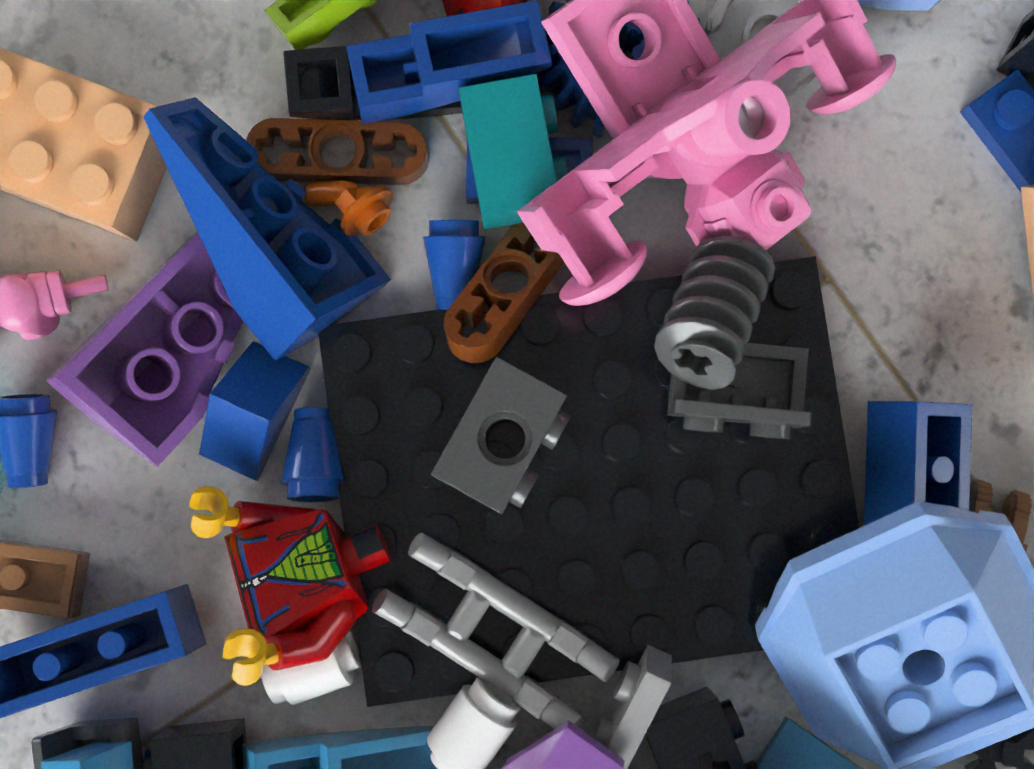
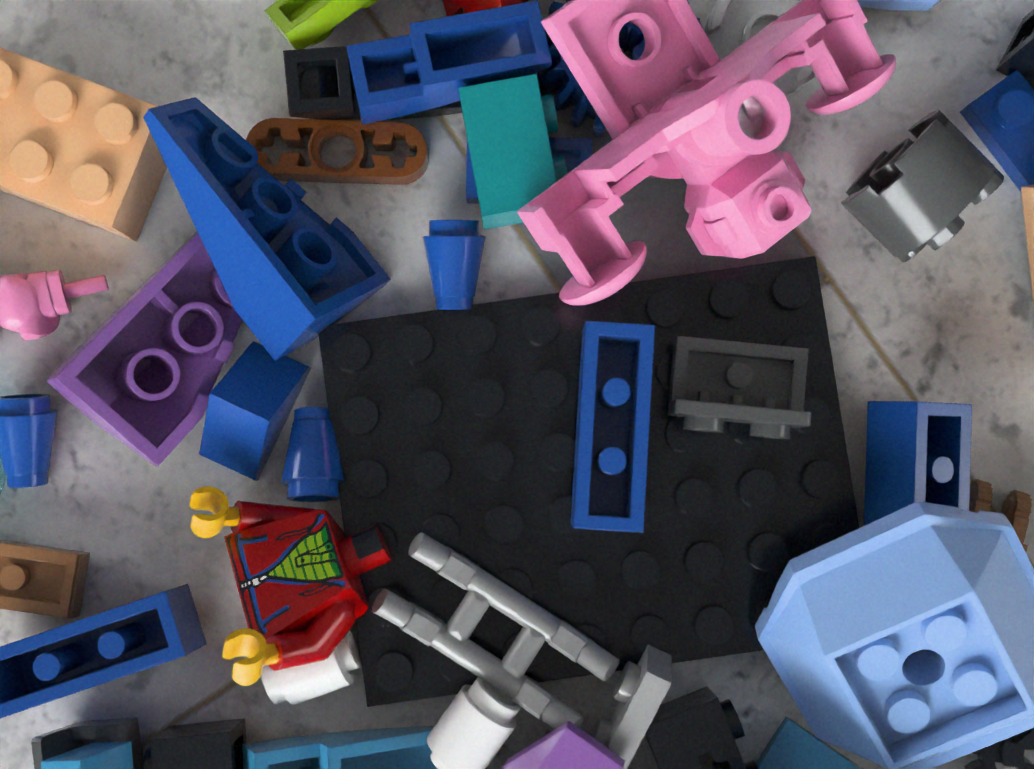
(362, 207): orange plate -> none
(502, 396): dark grey brick -> none
(506, 309): dark orange beam -> none
(612, 426): none -> blue brick
(714, 311): dark grey piece -> none
(922, 188): none -> dark grey brick

